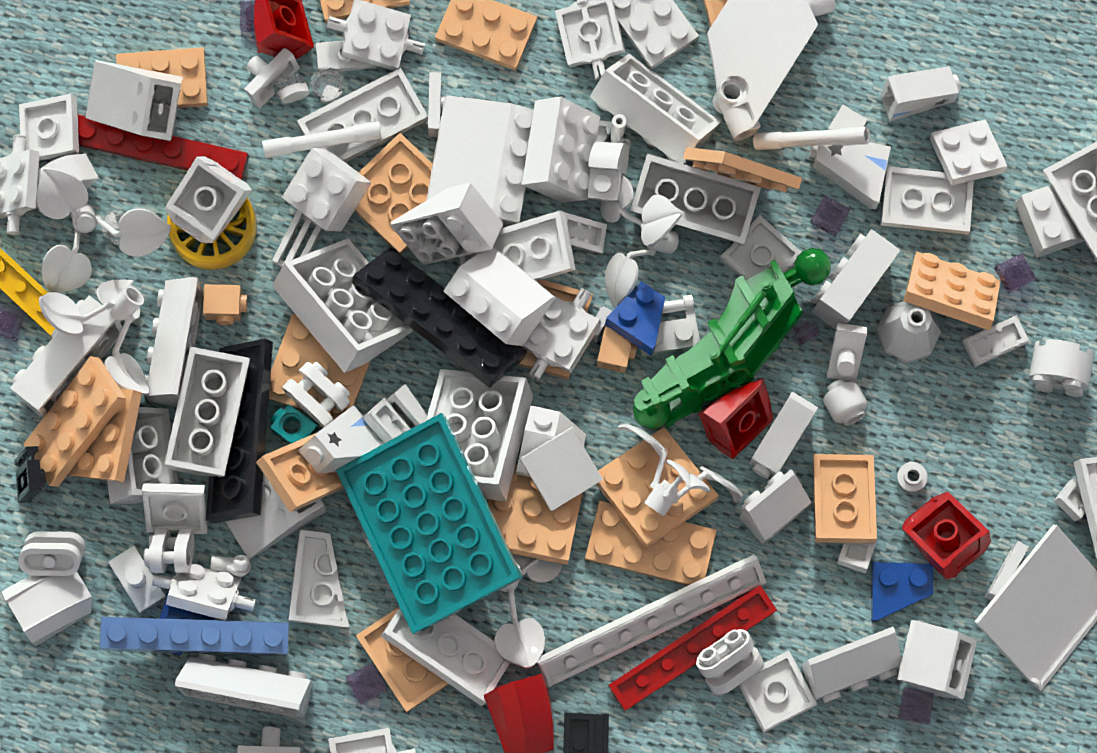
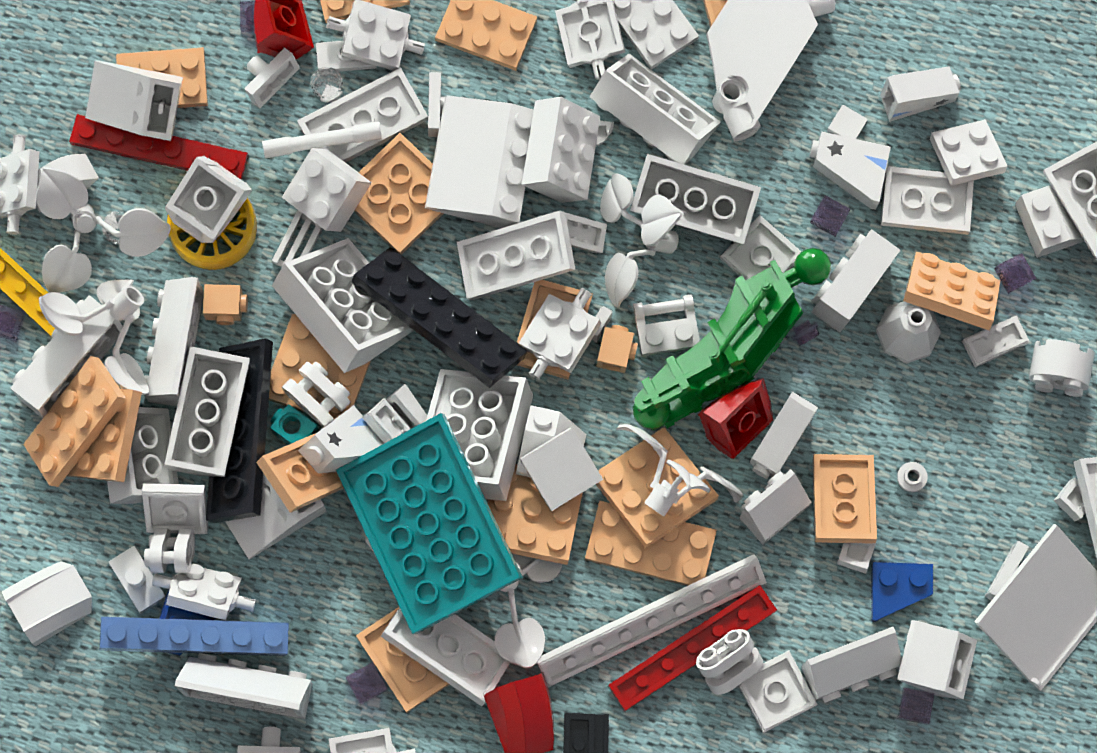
(29, 476): black plate -> none
(50, 126): white plate -> none
(51, 553): white brick -> none
(236, 565): white arm -> none
(291, 88): piece -> none
(316, 585): white wing -> none
(449, 225): white slope -> none
(500, 296): white slope -> none
(607, 165): white brick -> none
(617, 130): white arm -> none
(638, 317): blue wing -> none
(741, 169): light nougat plate -> none
(842, 137): white piece -> none
(845, 402): white head -> none
(846, 352): white tile -> none
(947, 534): red slope -> none

